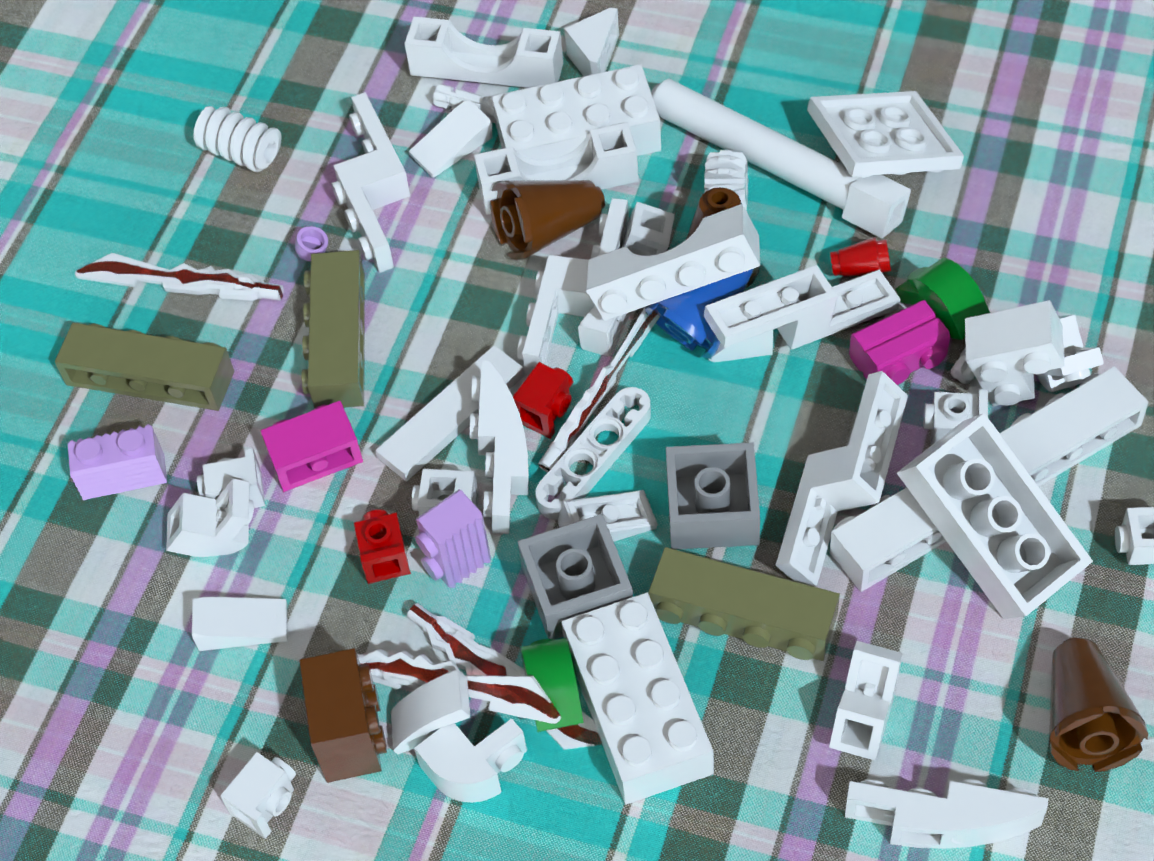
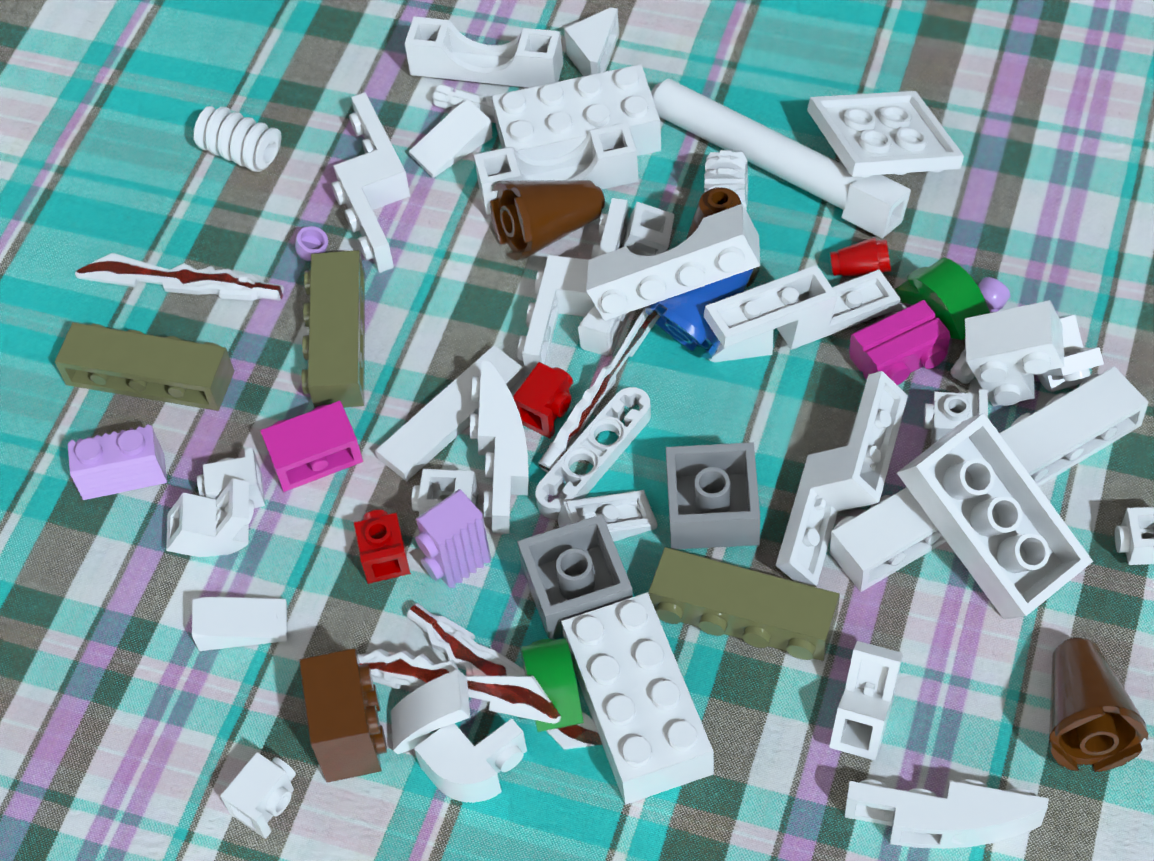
(994, 293): none -> lavender hinge

